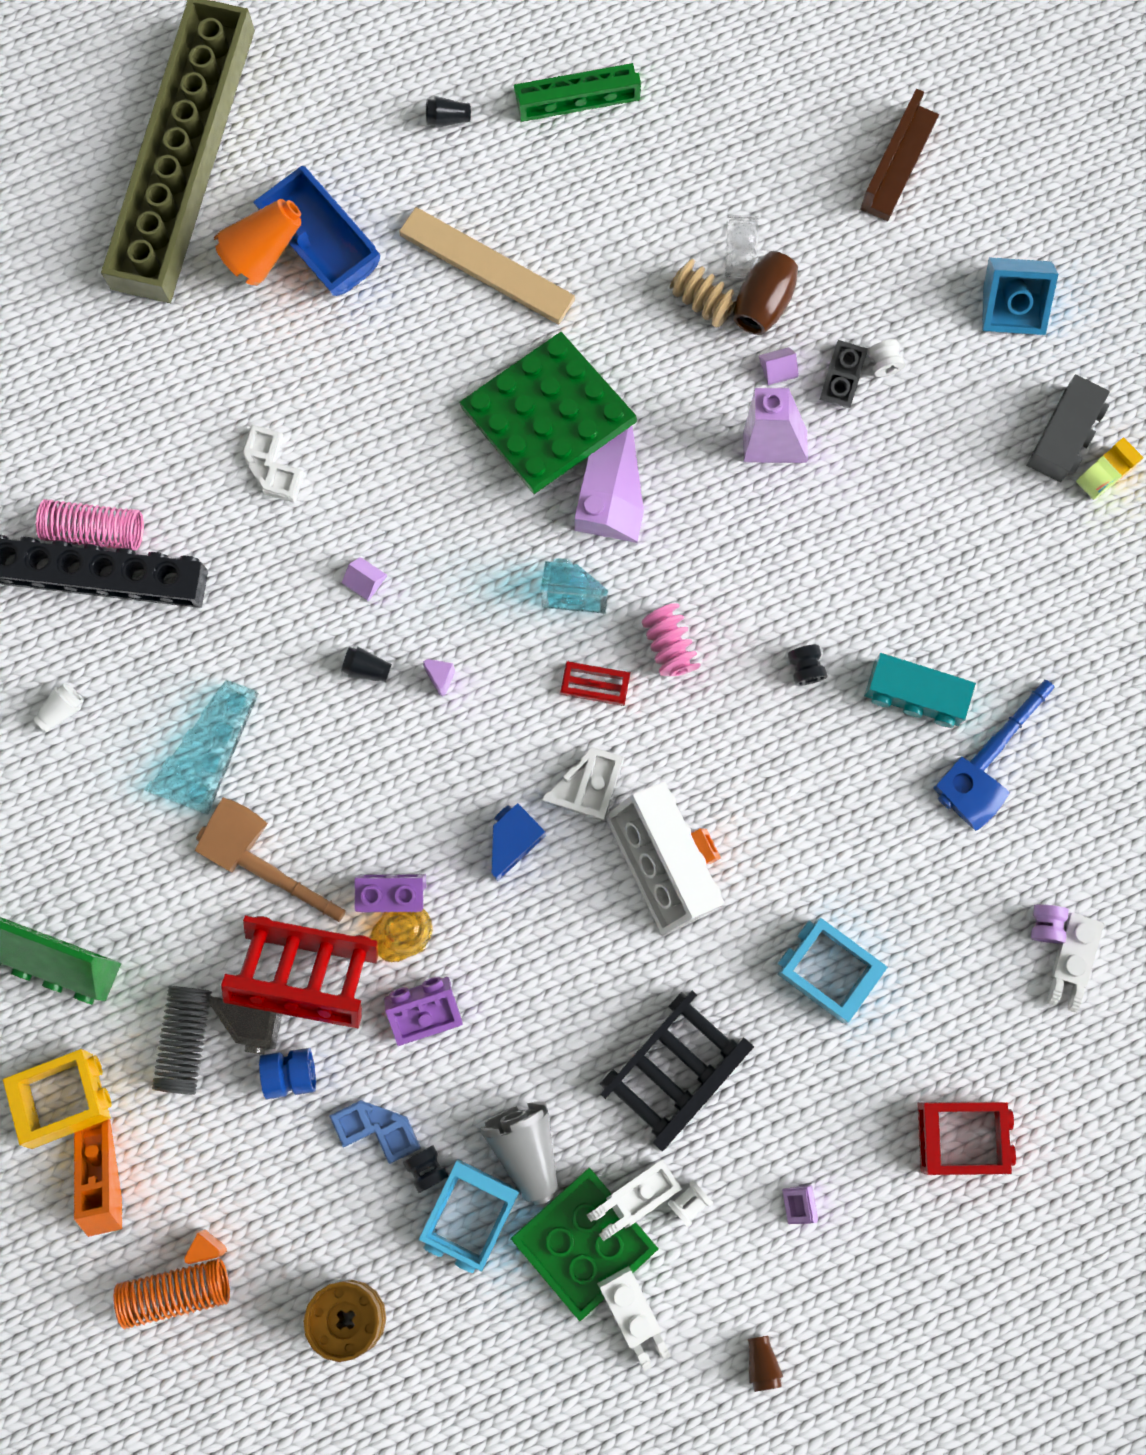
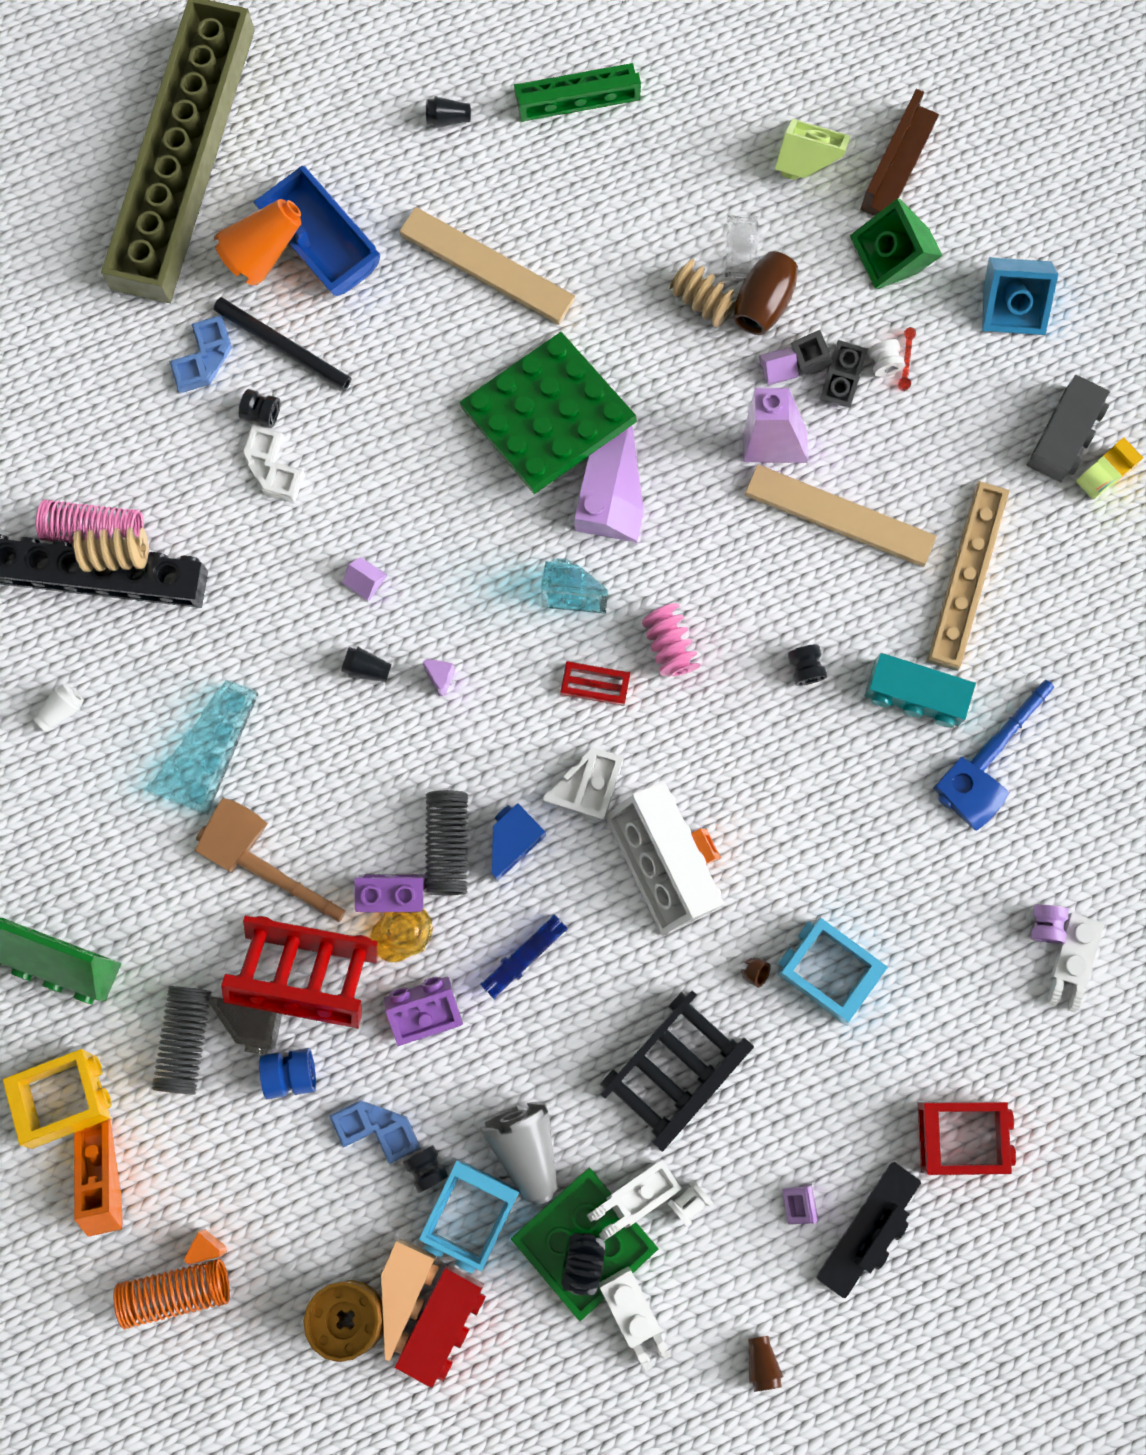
(111, 551): none -> tan piece
(201, 368): none -> medium blue tile
(259, 408): none -> black wheel
(282, 344): none -> black piece
(402, 1283): none -> light nougat slope
(441, 1327): none -> red brick
(452, 842): none -> dark grey piece
(523, 957): none -> clear blue pin
(583, 1264): none -> black gear
(756, 971): none -> reddish brown hinge
(809, 149): none -> yellowish green slope
(812, 353): none -> flat silver brick
(840, 515): none -> tan tile
(871, 1231): none -> black bracket
(895, 245): none -> green slope
(905, 383): none -> clear red hinge
(968, 576): none -> tan tile

